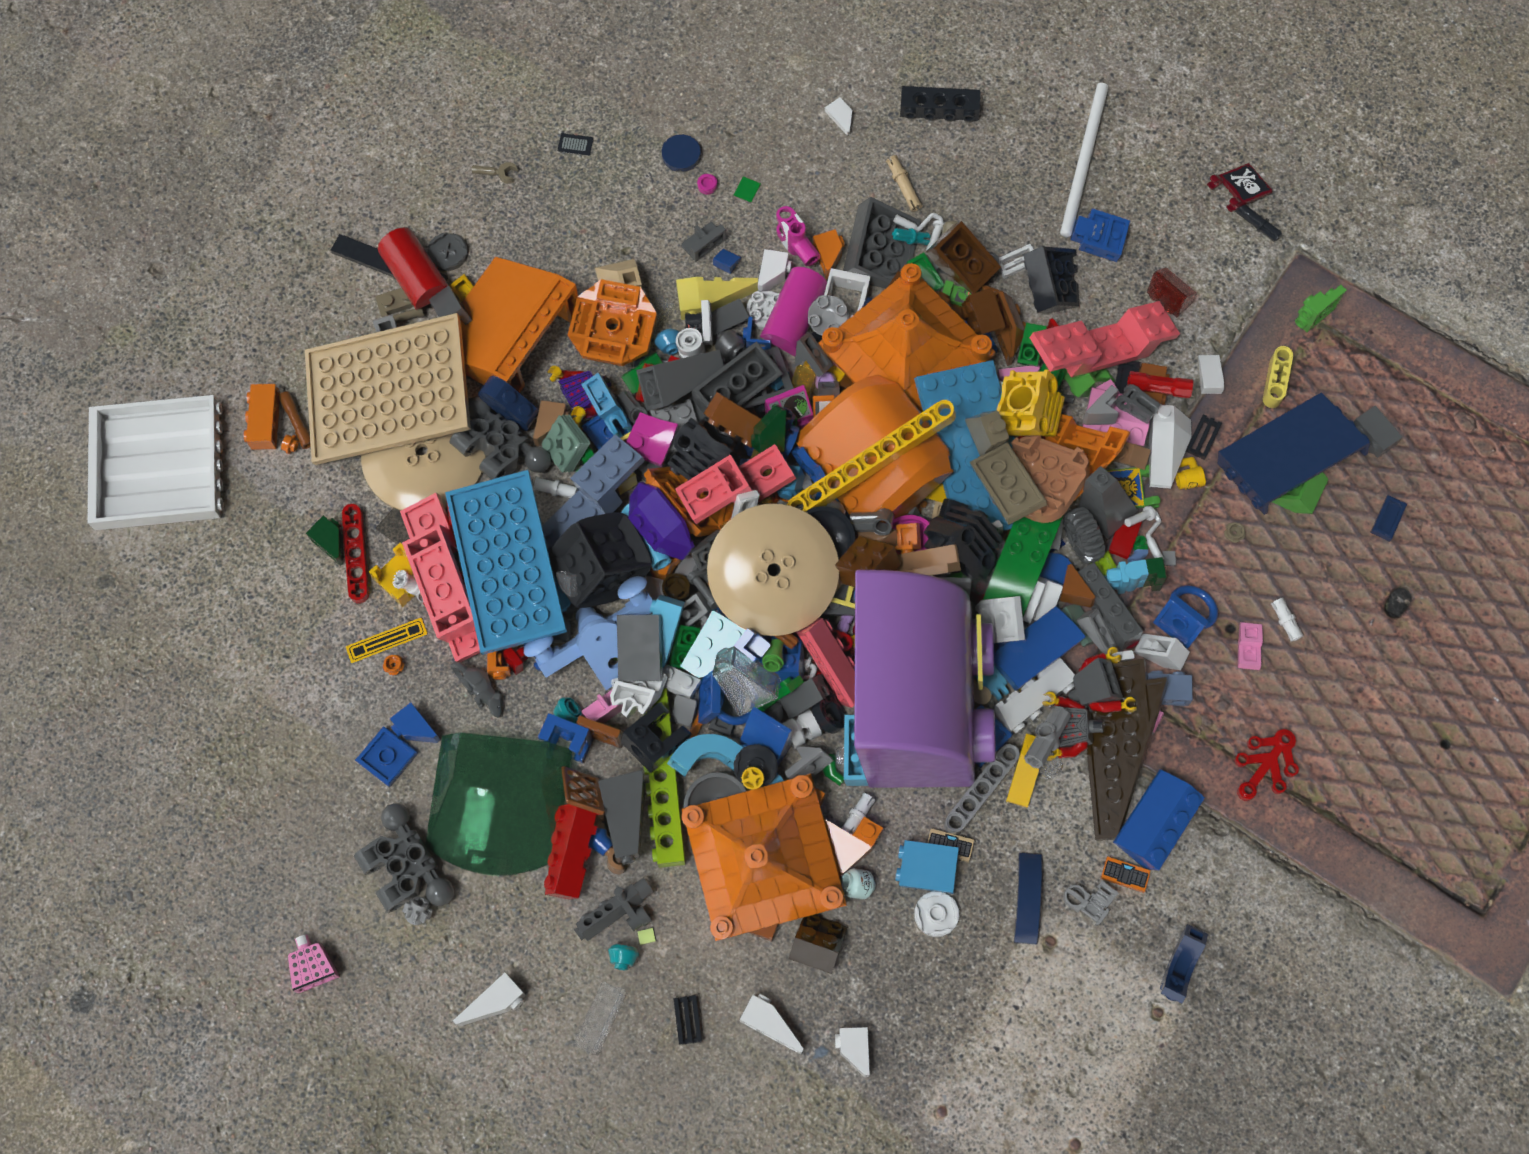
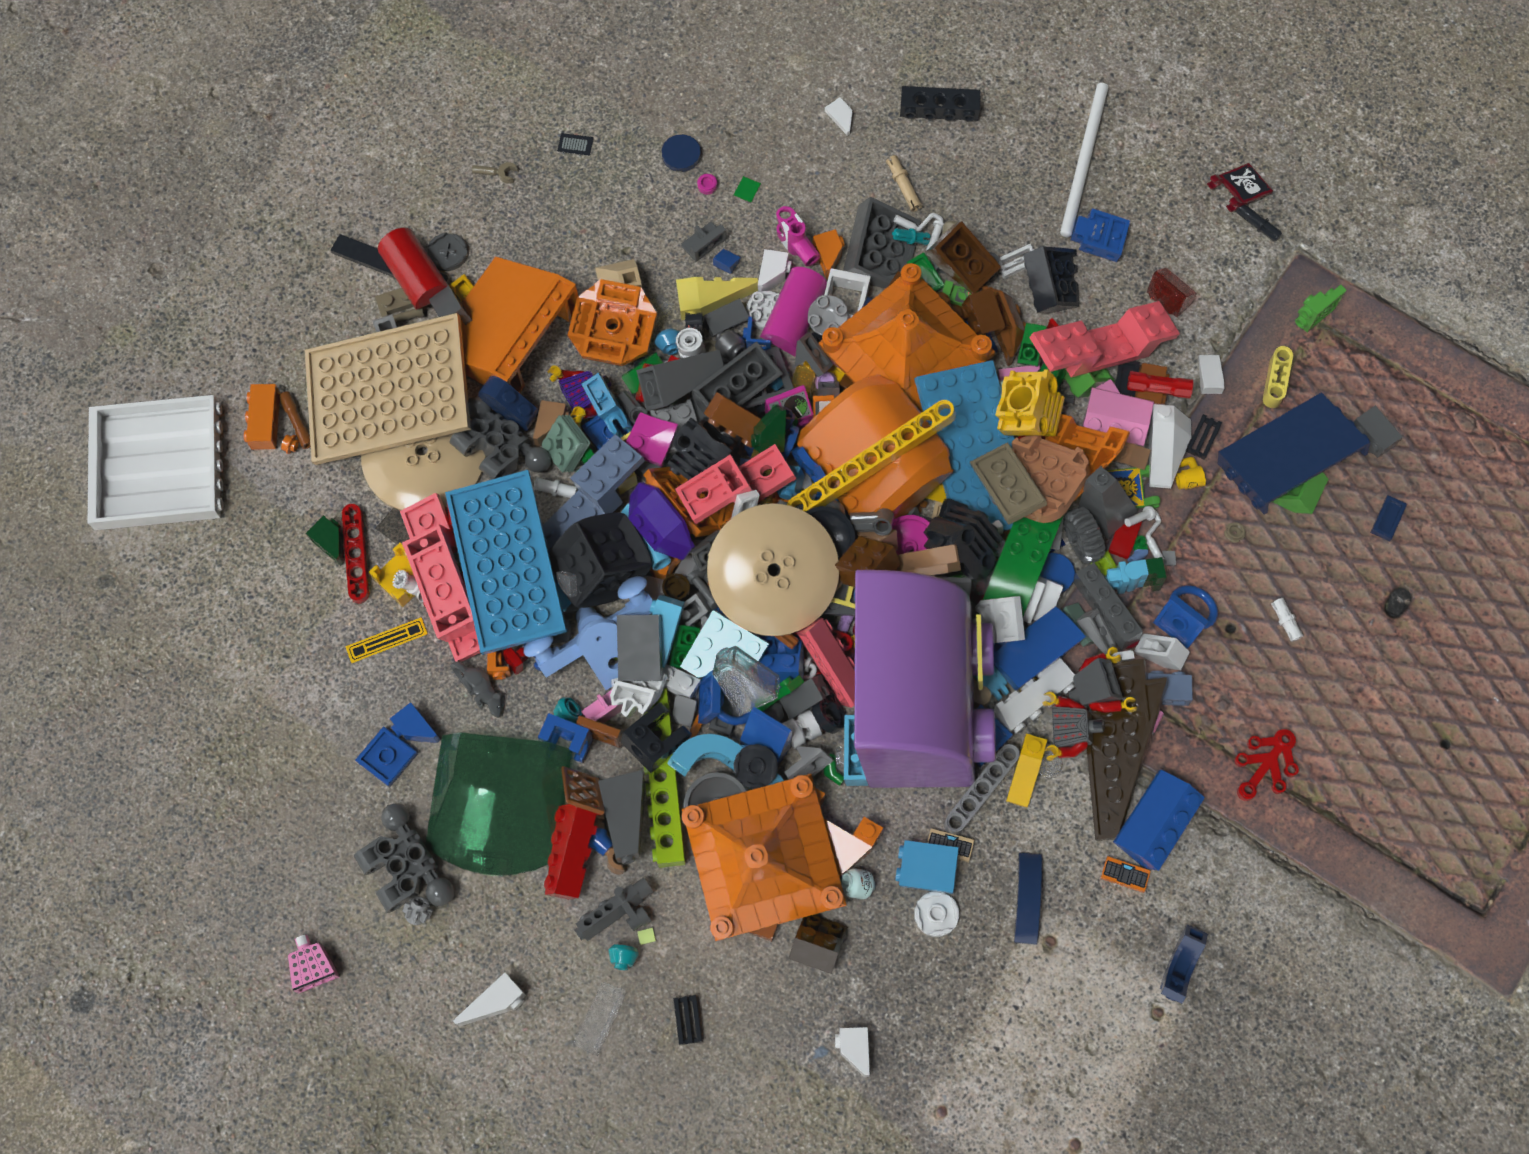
(389, 660): orange plate -> none
(707, 322): white tile -> none
(752, 645): panel -> none
(754, 778): yellow wheel -> none
(765, 1019): white slope -> none
(773, 658): bright green cone -> none
(858, 813): white pin -> none
(908, 537): orange bracket -> none
(987, 431): dark tan torso -> none
(1047, 737): light grey piece -> none
(1076, 590): dark orange slope -> none
(1094, 906): light grey piece -> none
(1102, 410): light grey slope -> none
(1138, 403): dark grey piece -> none
(1249, 646): bright pink slope -> none

